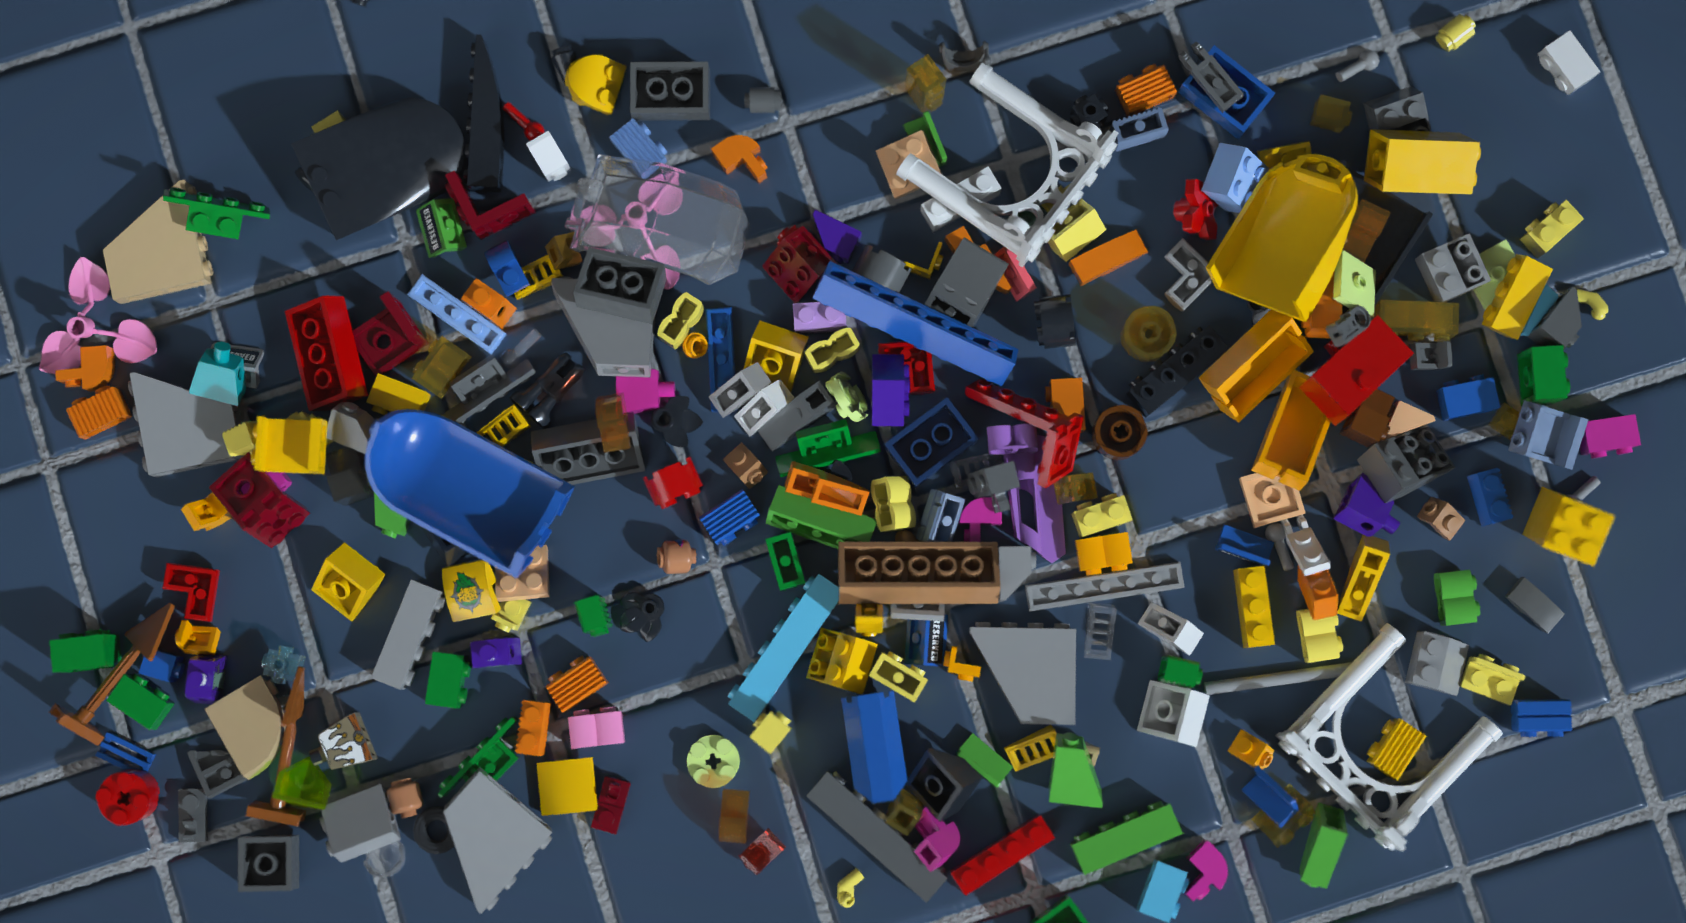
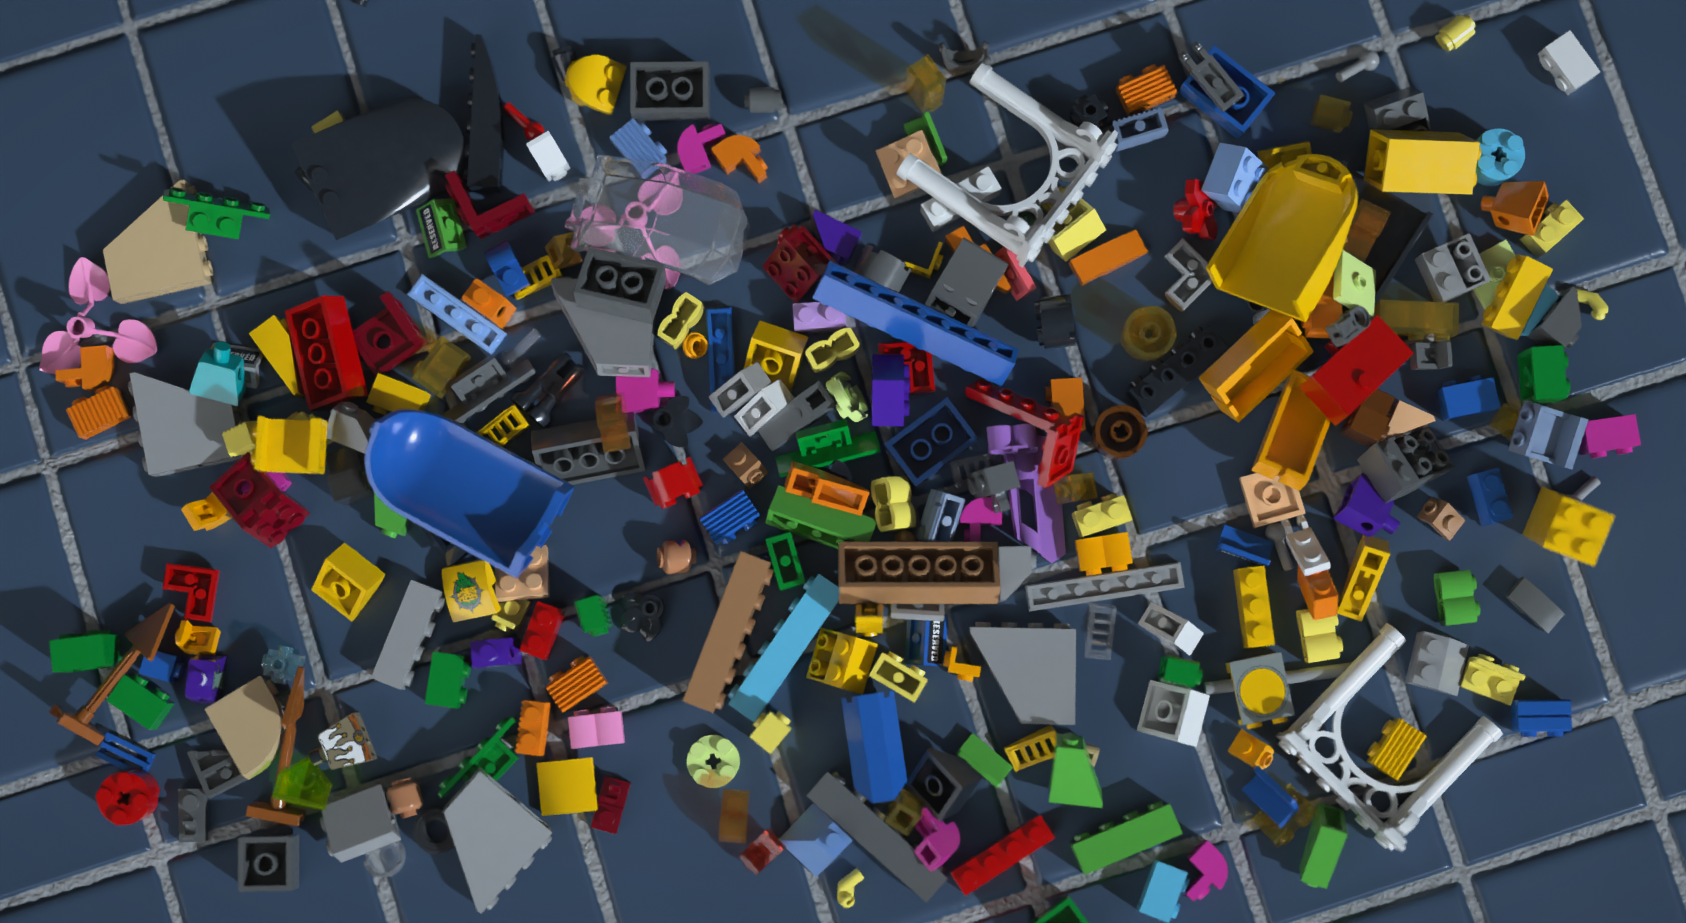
(276, 344): none -> yellow slope
(542, 630): none -> red brick
(692, 146): none -> dark pink brick
(728, 632): none -> medium nougat brick
(815, 839): none -> medium blue slope
(1261, 690): none -> panel
(1507, 149): none -> medium azure brick
(1518, 206): none -> orange torso

